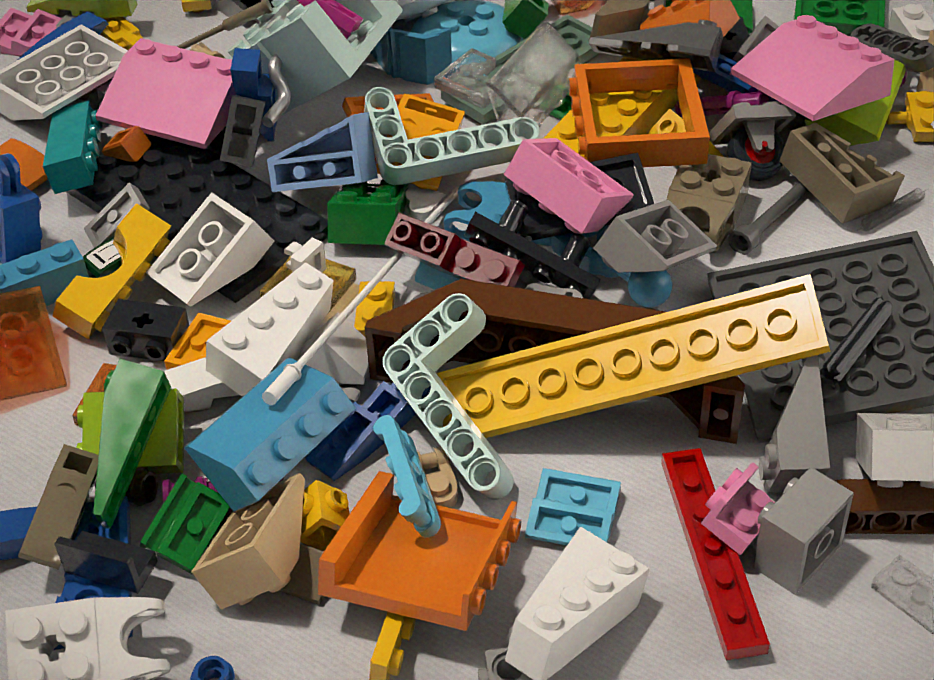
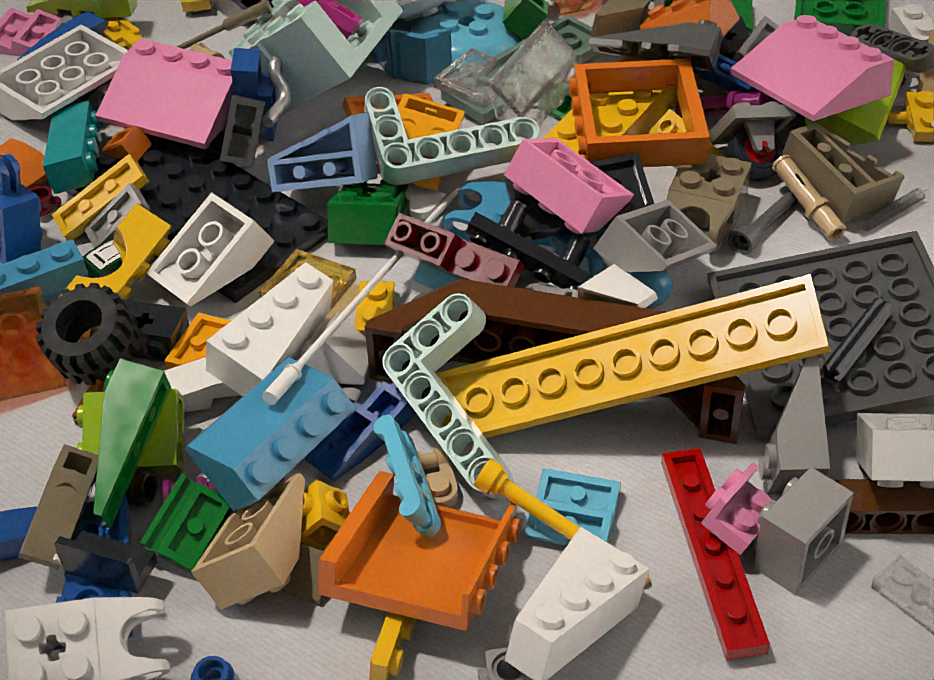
(47, 199): none -> dark red plate
(73, 316): none -> black tyre
(90, 201): none -> yellow plate
(310, 252): white tile -> none
(495, 480): none -> yellow piece
(617, 287): none -> white slope
(815, 206): none -> tan pin

